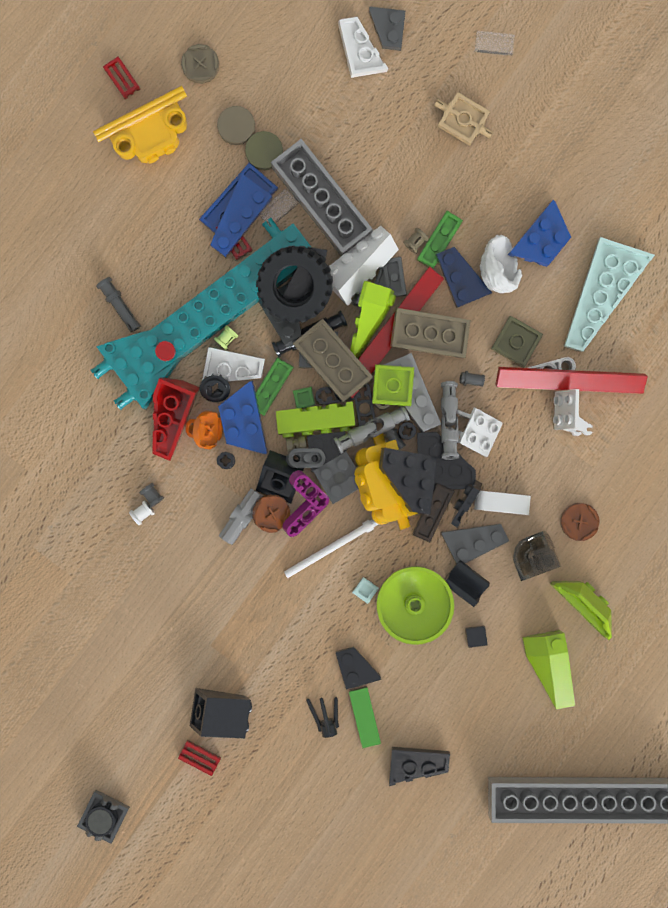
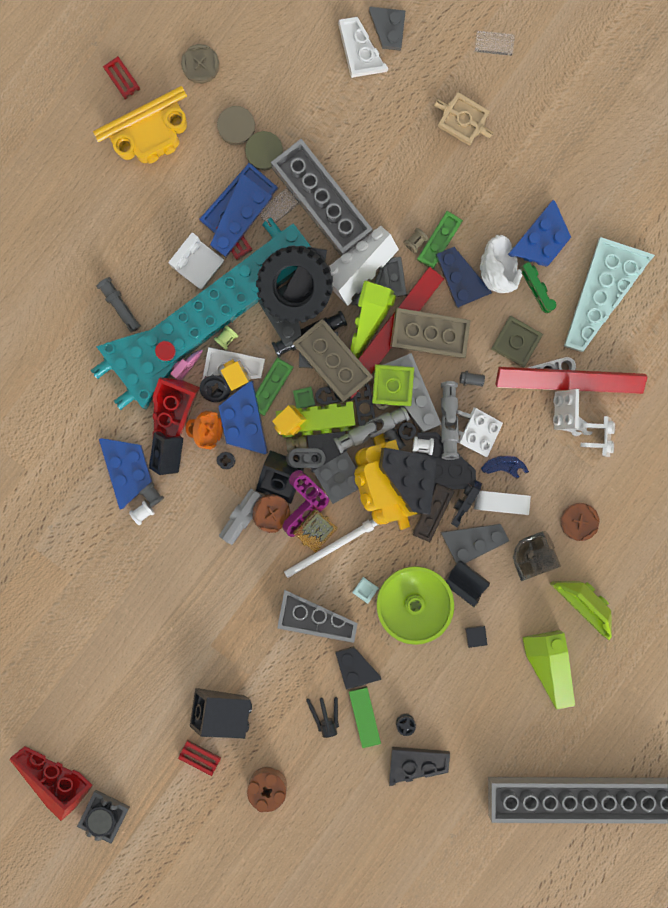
(54, 784): none -> red wedge
(126, 469): none -> blue wing
(165, 454): none -> black panel
(182, 367): none -> bright pink plate
(196, 261): none -> white bracket
(234, 374): none -> yellow brick
(262, 799): none -> dark orange brick
(289, 421): none -> yellow brick
(309, 618): none -> light grey wedge
(315, 530): none -> piece
(405, 728): none -> black wheel
(423, 445): none -> white bush
(504, 463): none -> clear blue piece
(538, 288): none -> green plate
(609, 428): none -> white plate

